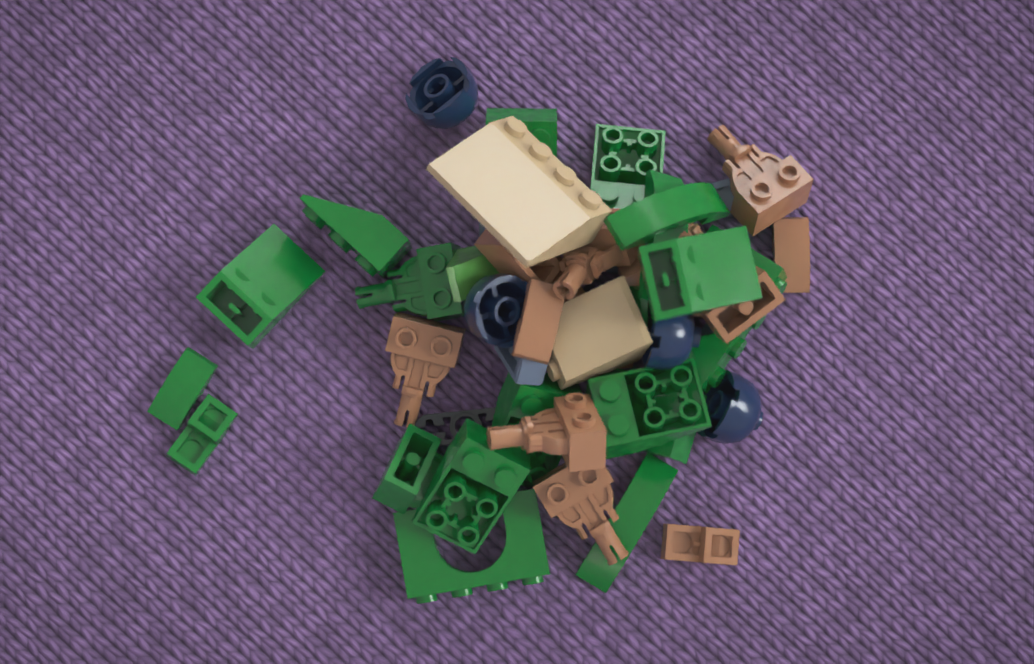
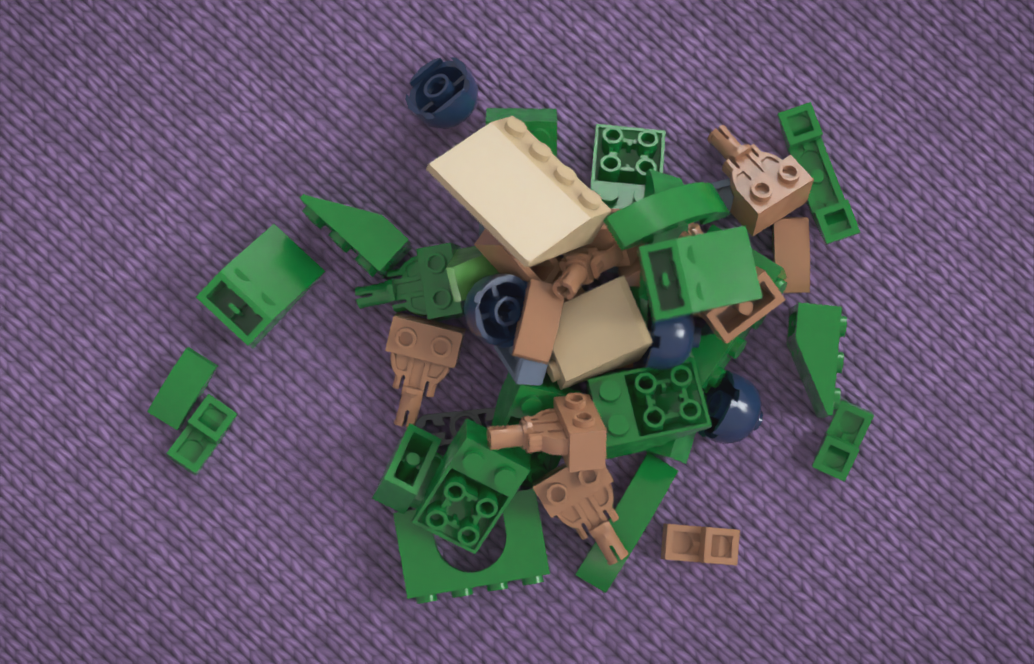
(814, 347): none -> green slope
(825, 201): none -> green slope
(842, 440): none -> green slope

